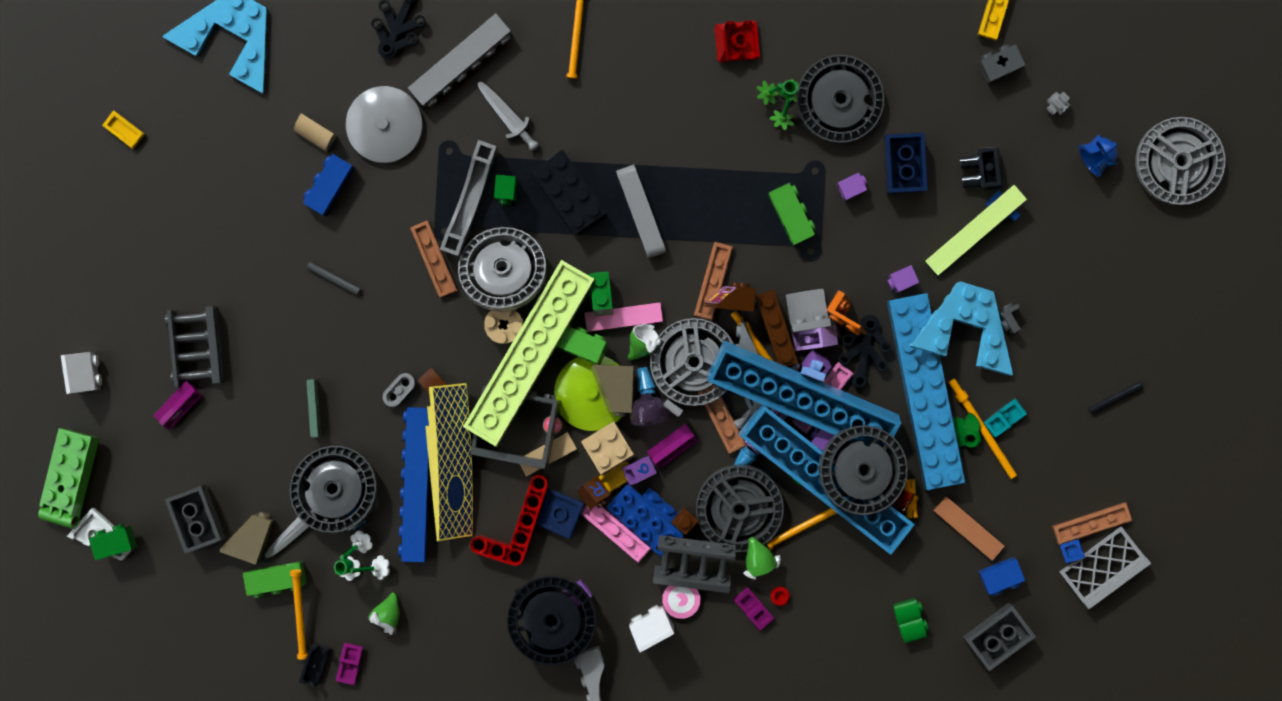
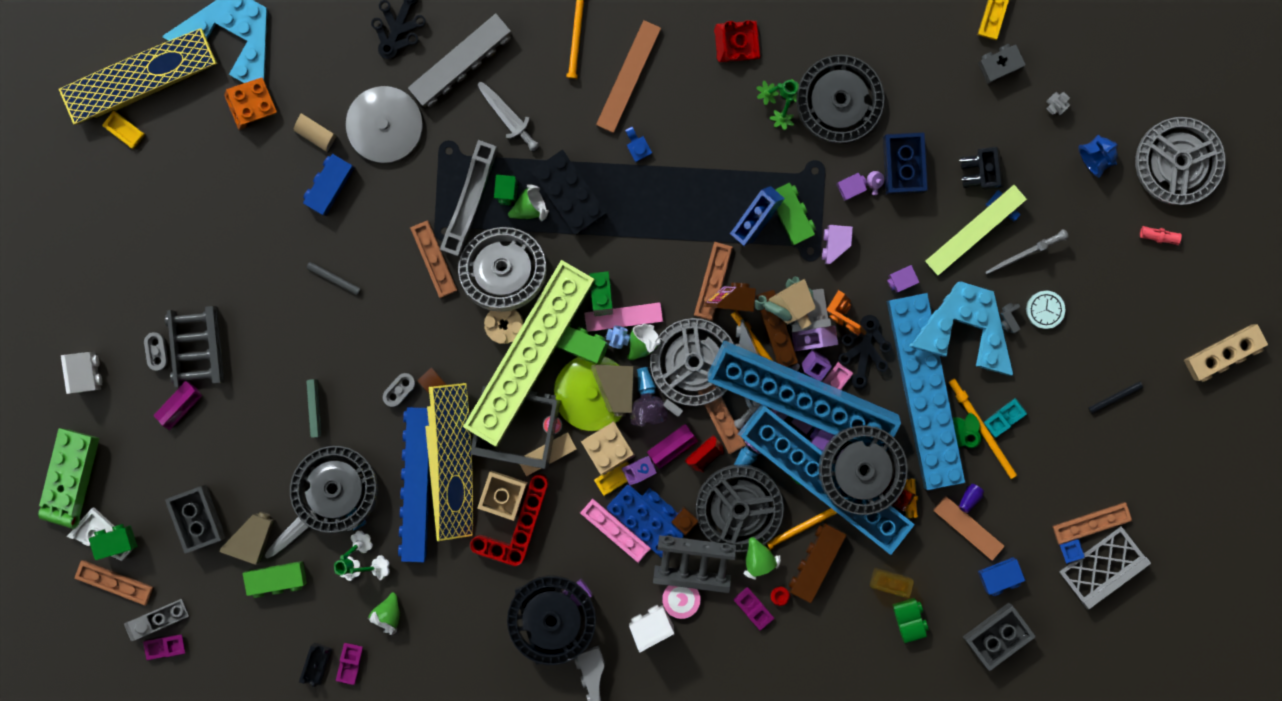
(114, 582): none -> nougat tile
(137, 76): none -> dark blue slope
(153, 352): none -> light grey plate
(156, 620): none -> light grey slope
(164, 647): none -> magenta slope
(249, 102): none -> orange bracket
(295, 574): light orange bar -> none
(502, 495): none -> tan brick
(529, 205): none -> hat
(560, 513): dark blue tile -> none
(594, 493): reddish brown brick -> none
(618, 337): none -> light blue gear
(628, 76): none -> nougat tile
(637, 147): none -> blue plate
(641, 211): light grey beam -> none
(705, 454): none -> red slope
(757, 215): none -> blue brick
(791, 303): none -> tan torso
(814, 371): light blue tile -> none
(817, 562): none -> reddish brown brick
(838, 241): none -> lavender slope
(875, 181): none -> lavender piece
(891, 583): none -> clear yellow brick
(971, 497): none -> dark purple cone
(1042, 245): none -> light grey sword
(1045, 309): none -> light aqua tile
(1160, 235): none -> coral pin
(1255, 344): none -> tan brick

